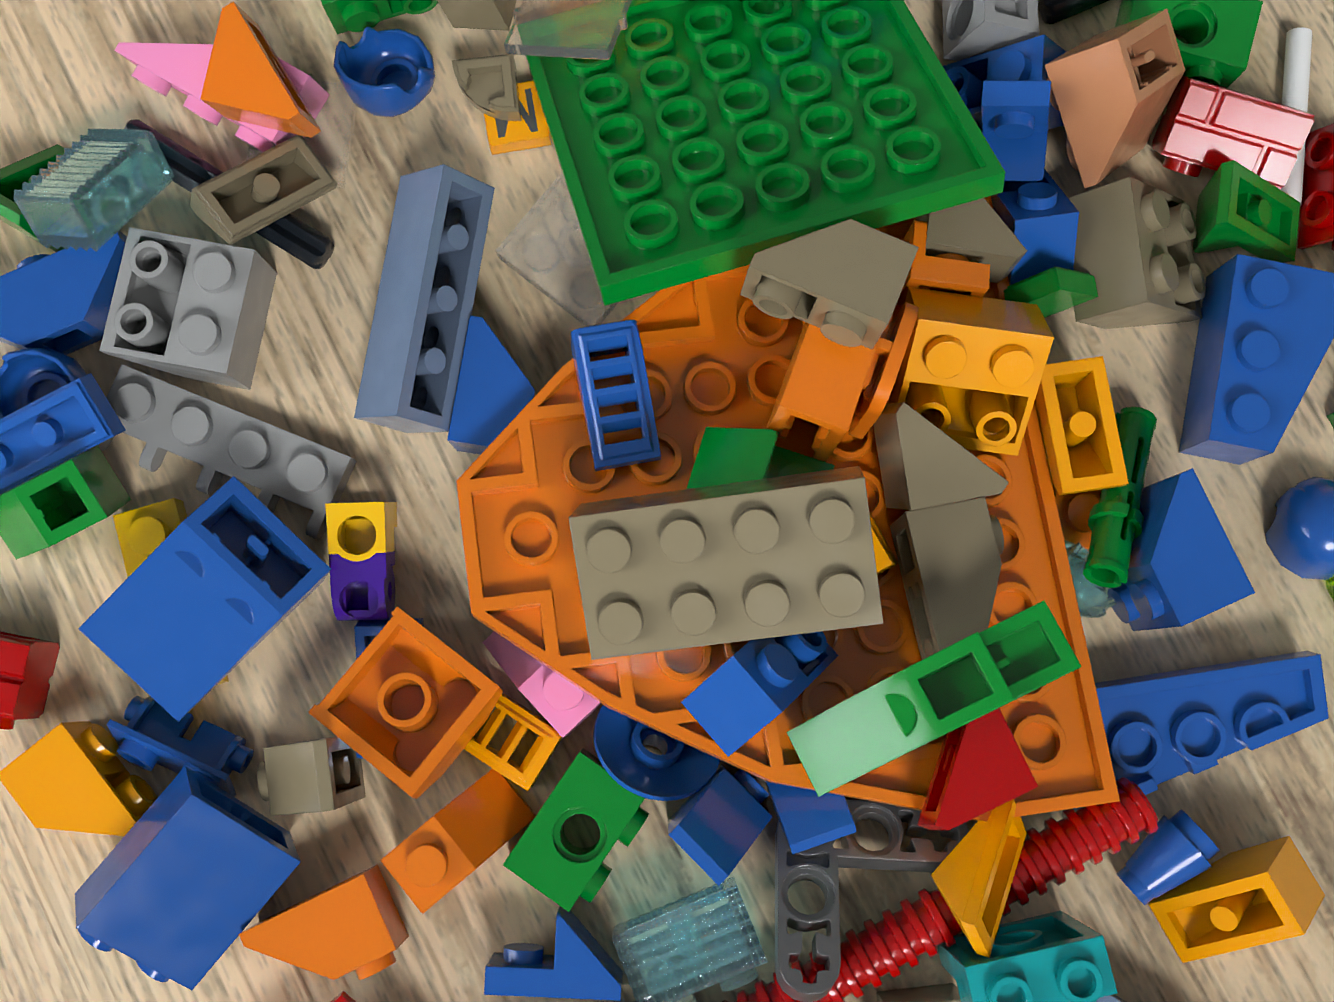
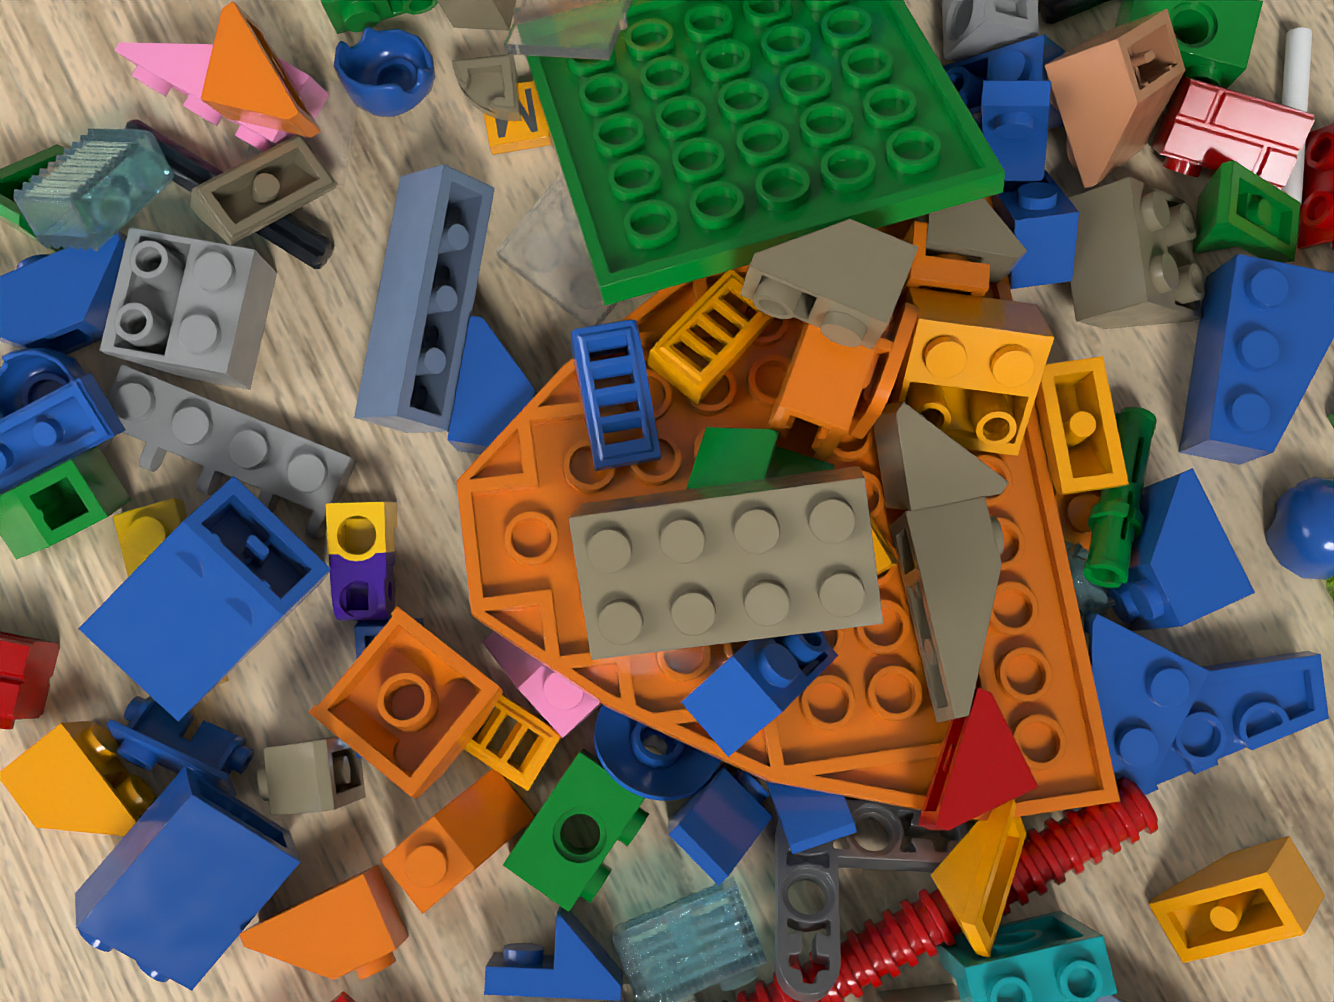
(682, 371): none -> light orange slope
(933, 698): green slope -> none
(1054, 290): green tile -> none
(1140, 694): none -> blue wing
(1168, 858): blue cone -> none

